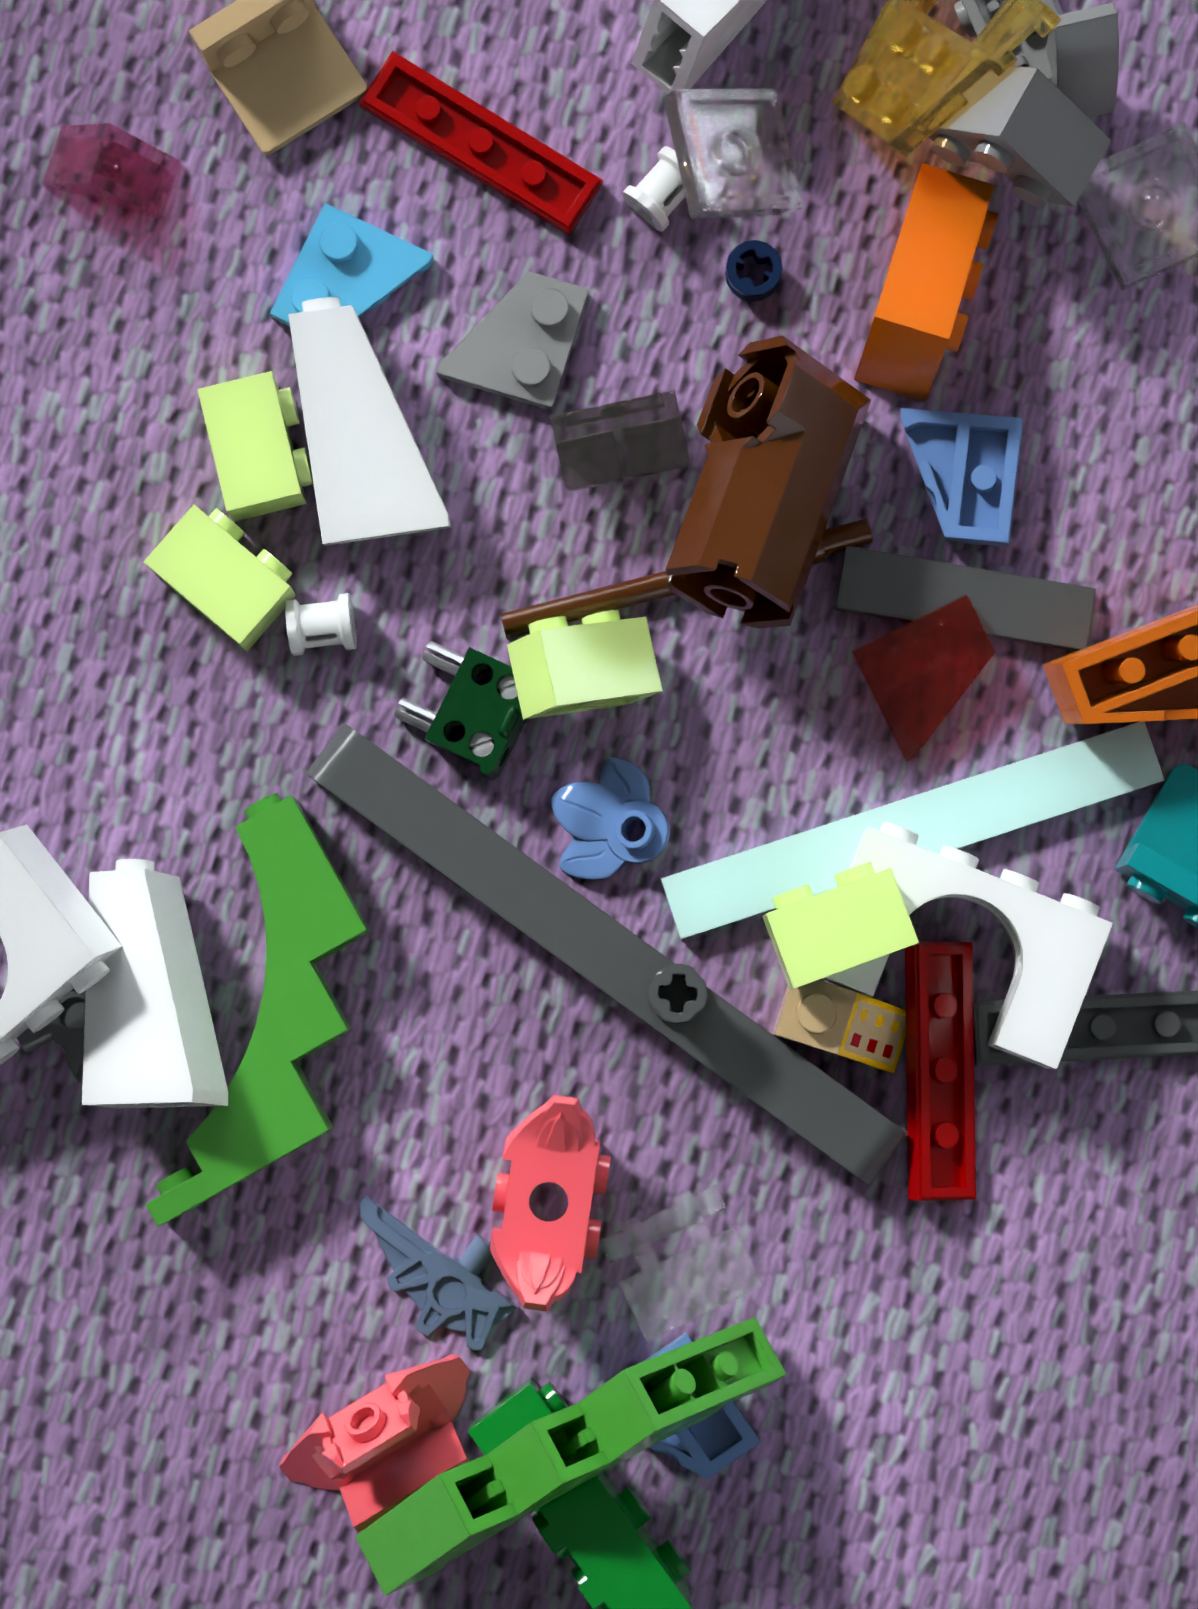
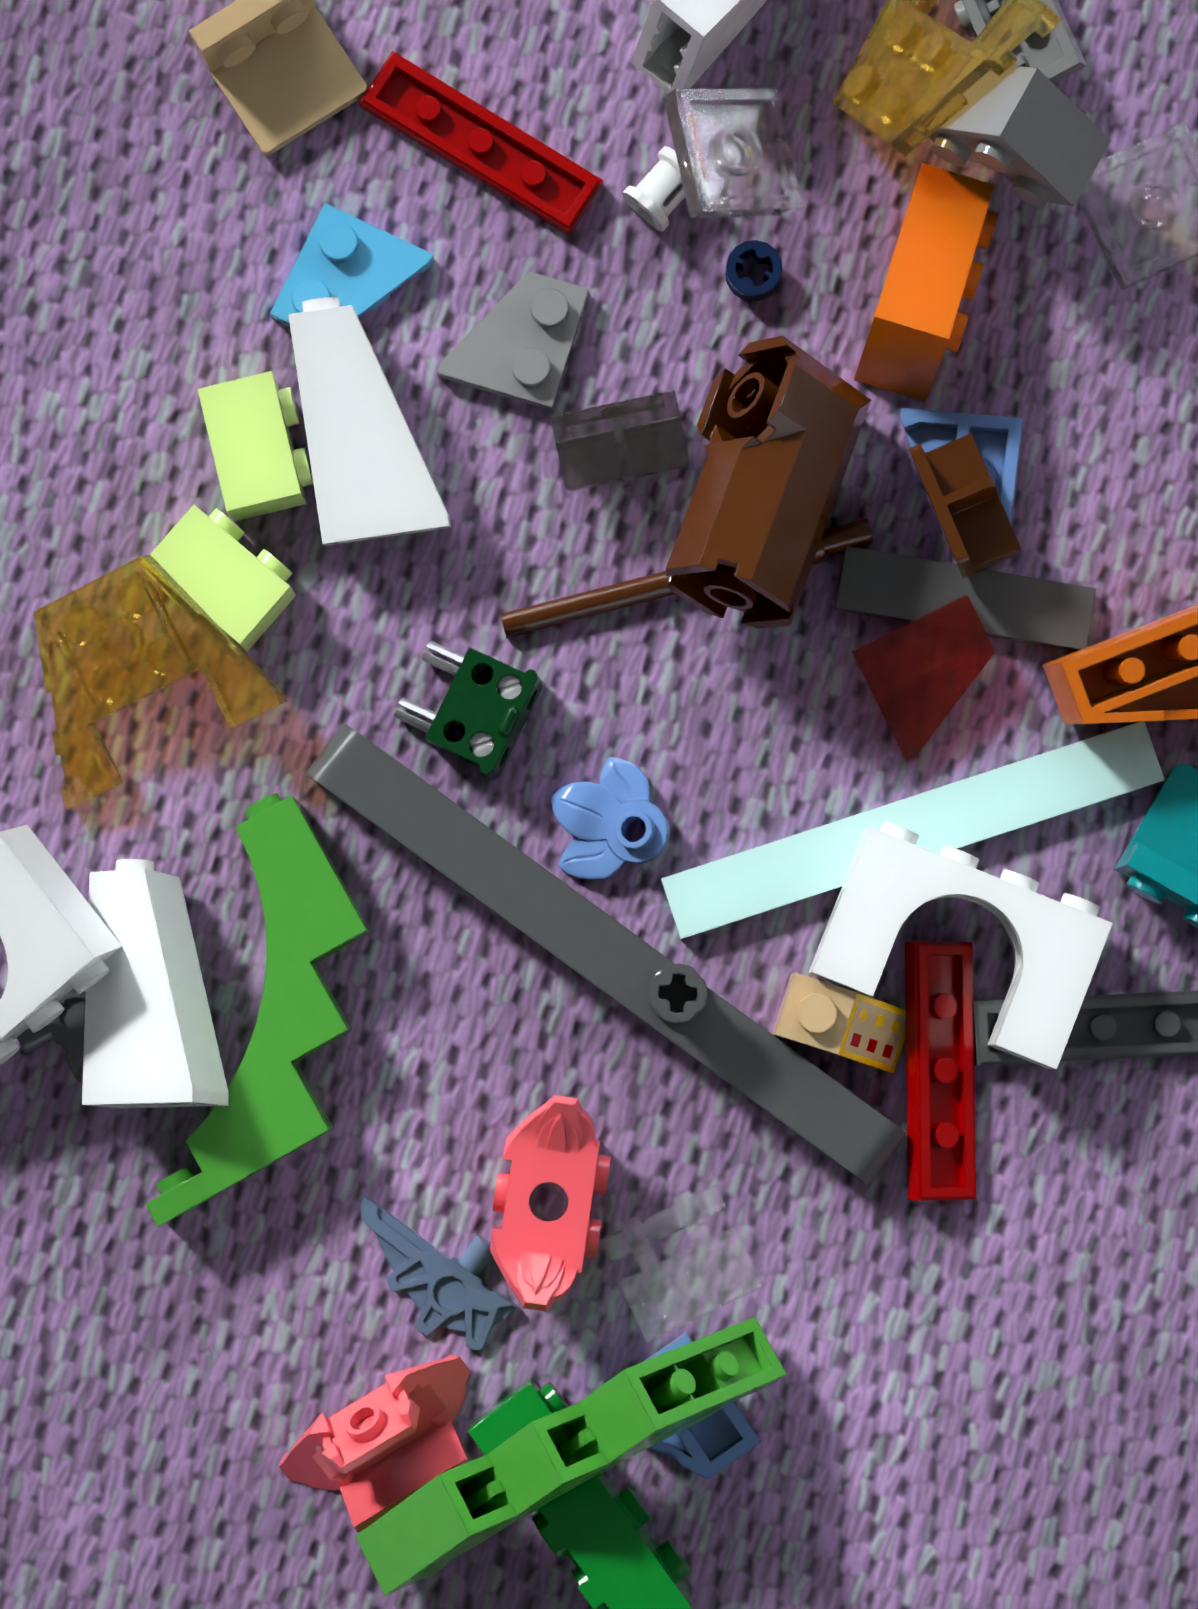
(112, 168): clear pink slope -> none
(122, 644): none -> clear yellow wing
(320, 624): white bush -> none
(583, 665): yellowish green brick -> none
(840, 926): yellowish green brick -> none
(966, 504): none -> reddish brown panel
(1086, 58): light grey slope -> none

